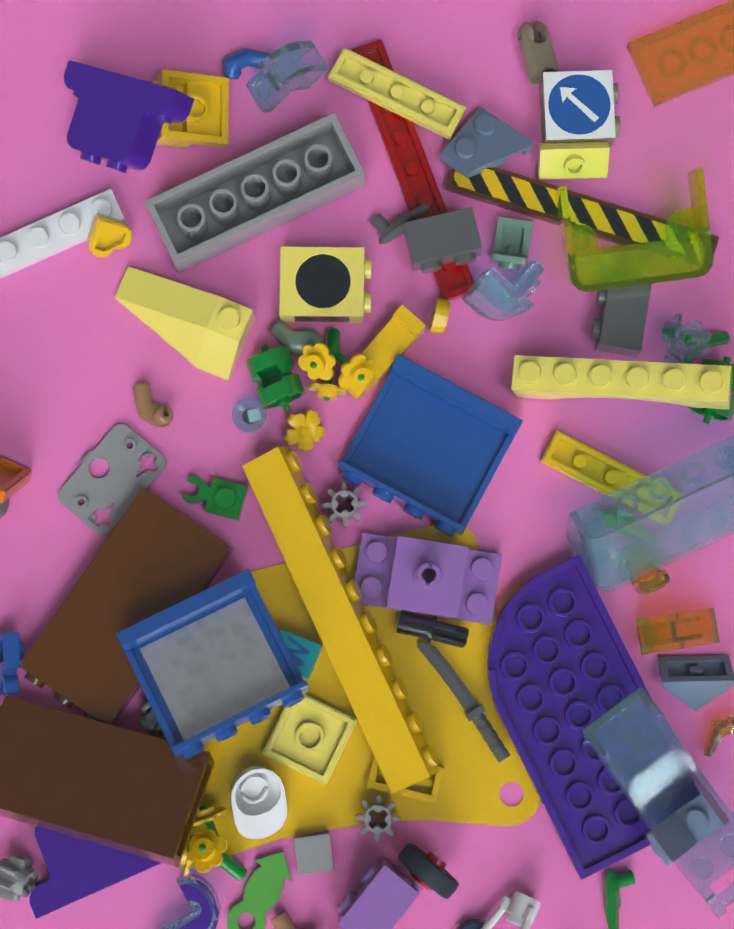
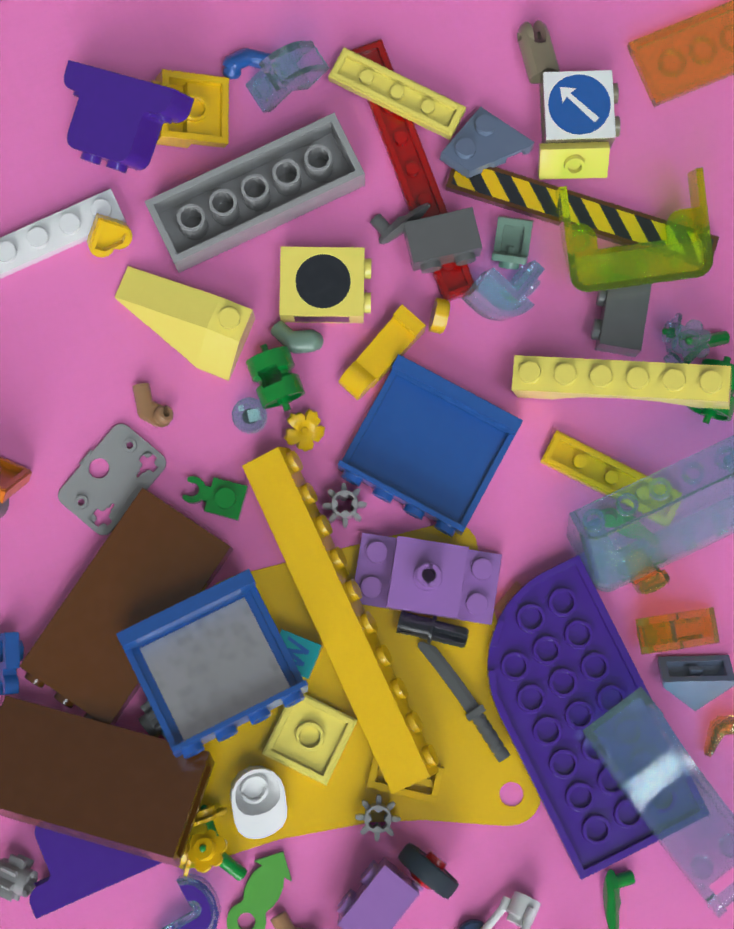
(313, 853): light grey tile -> none
(320, 363): yellow plant -> none
(686, 827): sand blue bracket -> none

